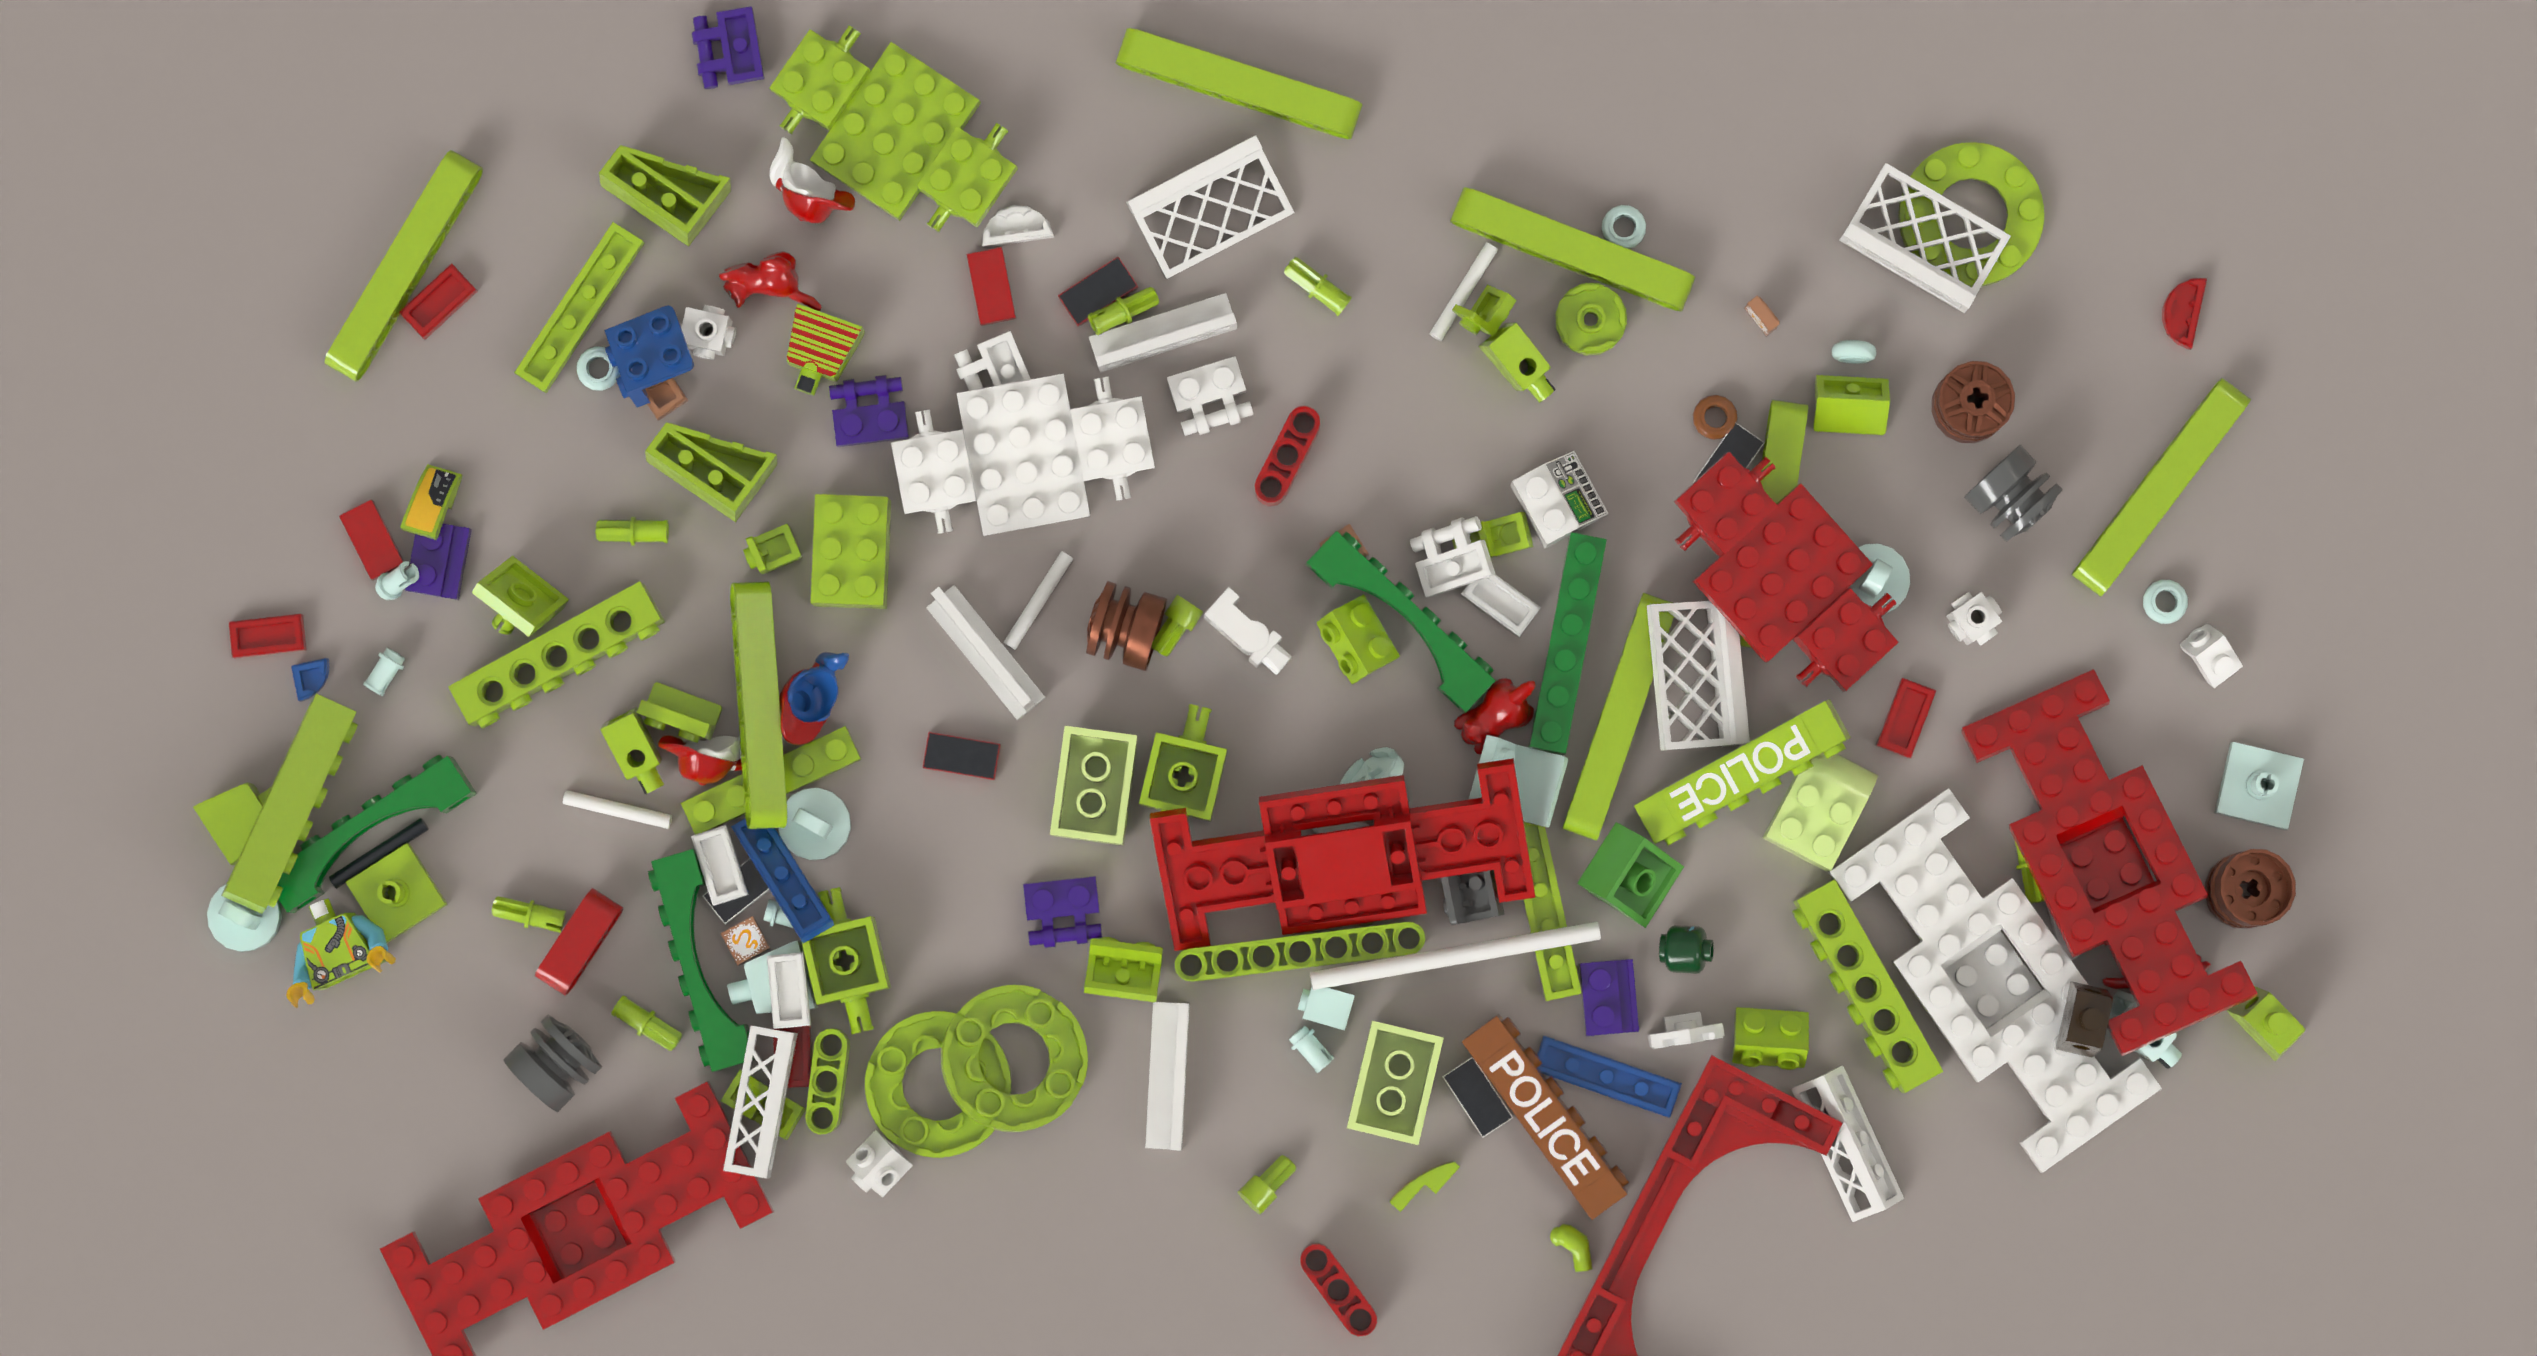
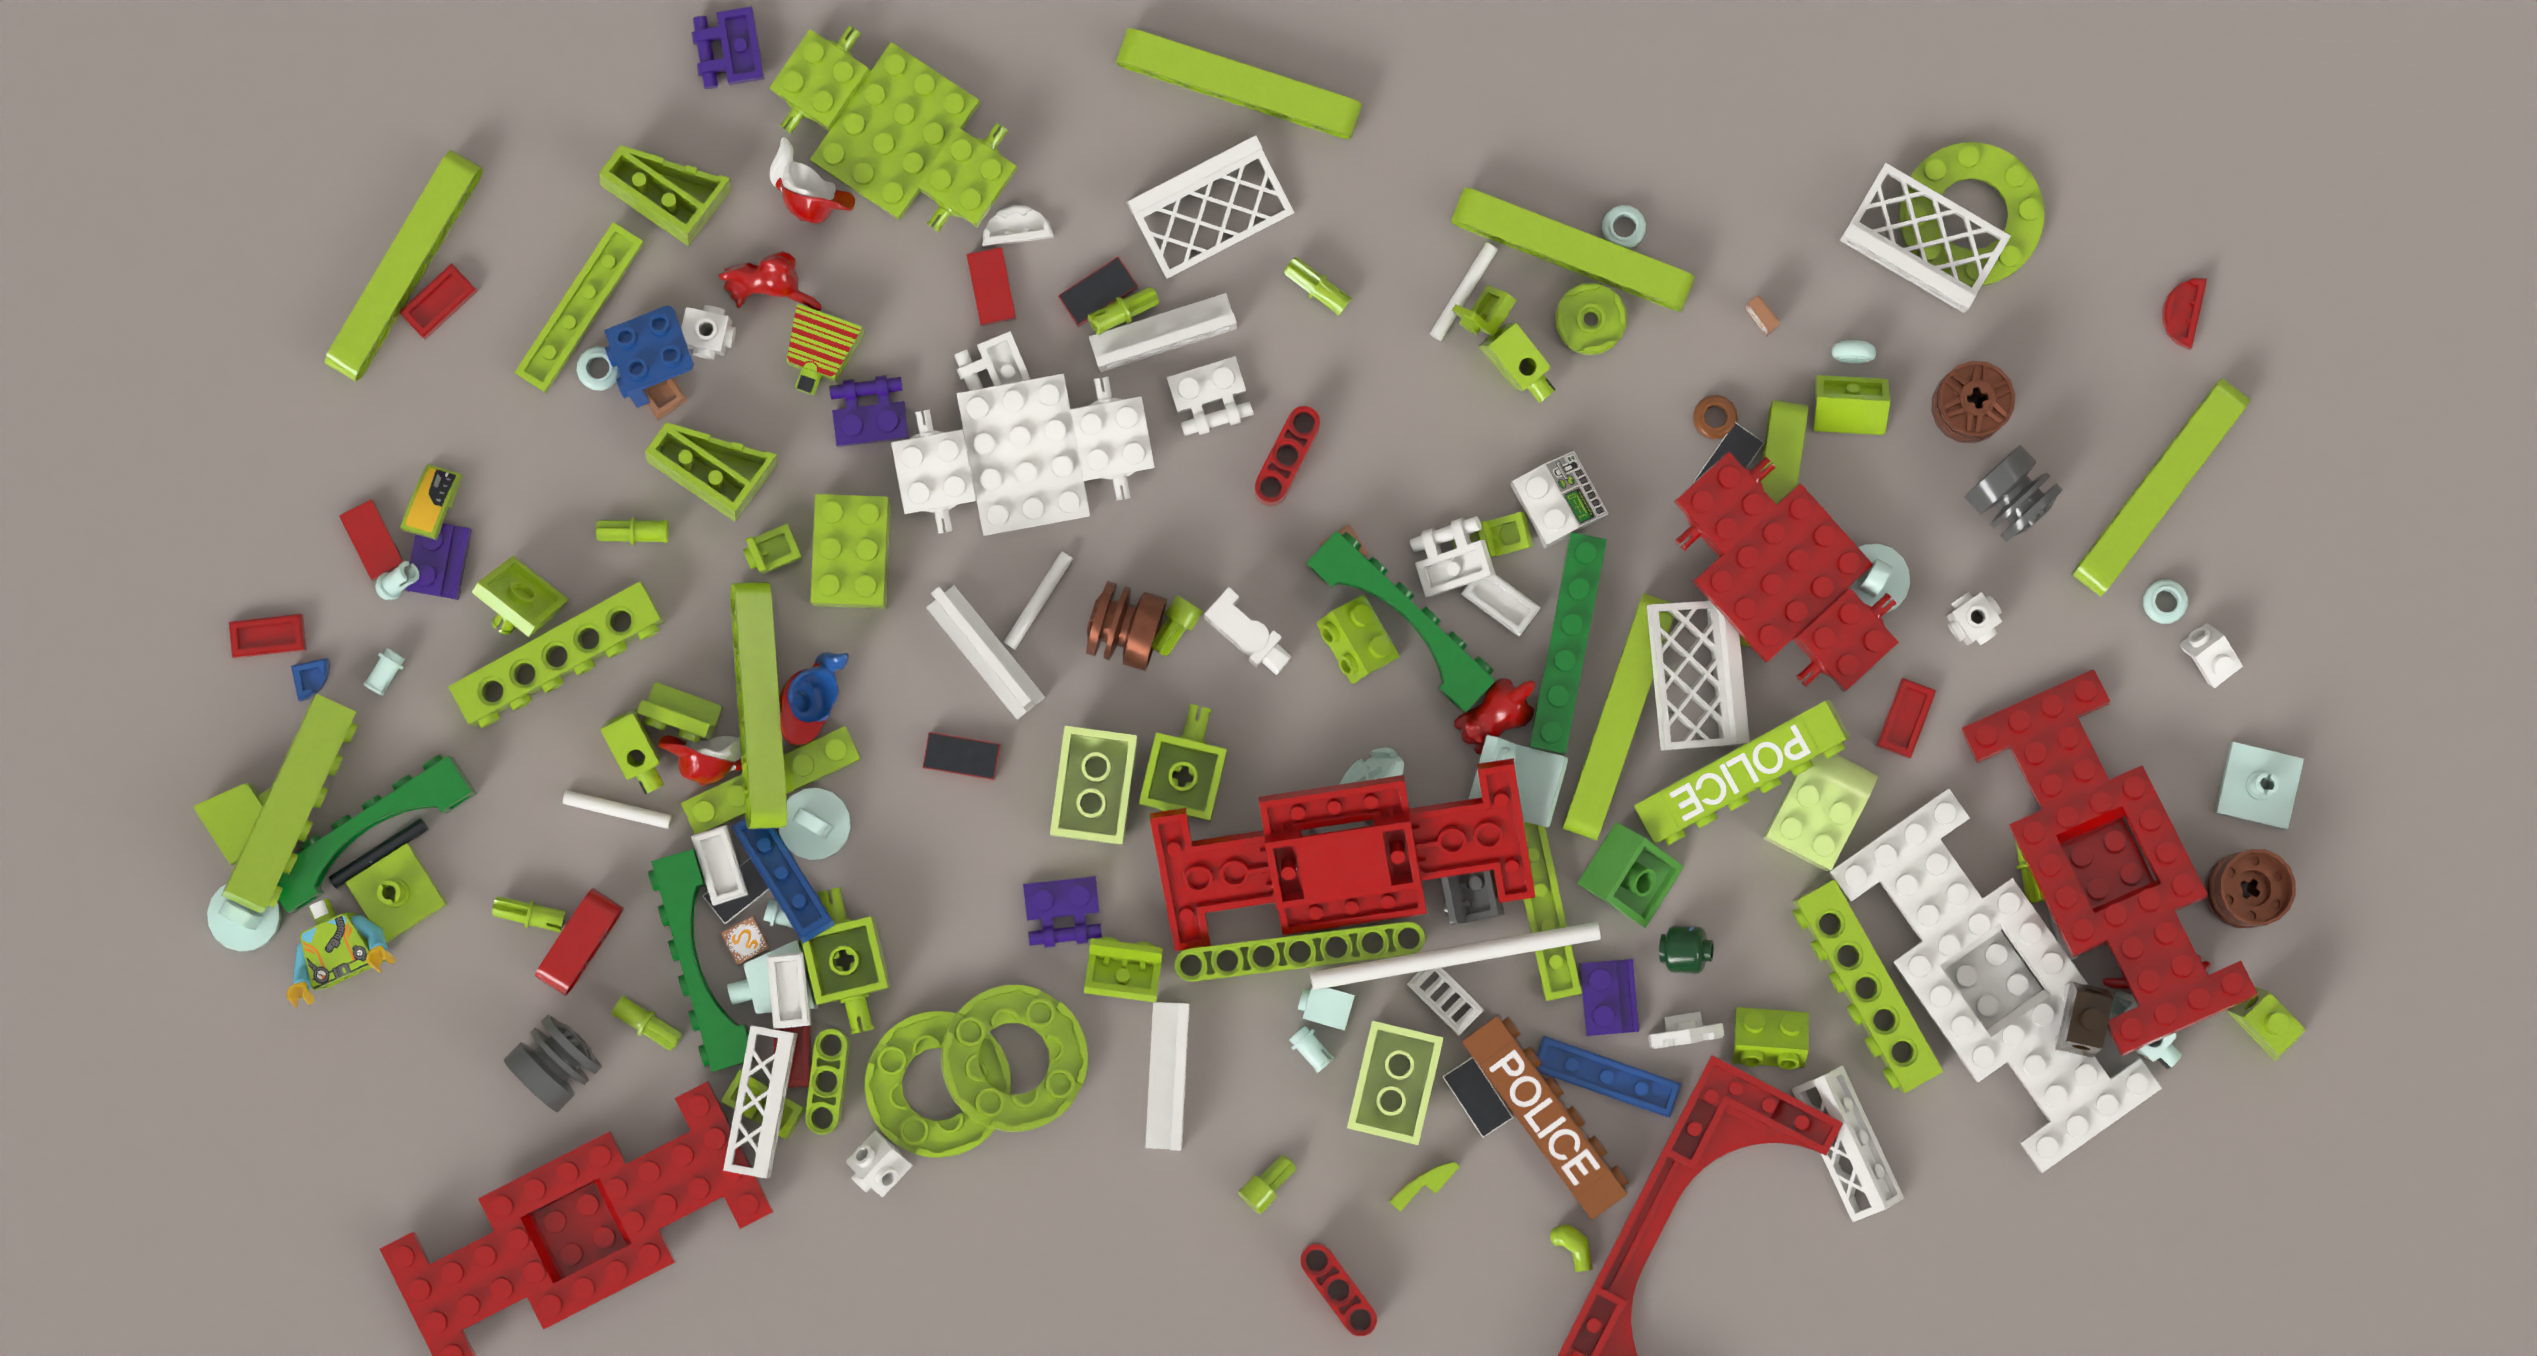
(1459, 1026): none -> white slope

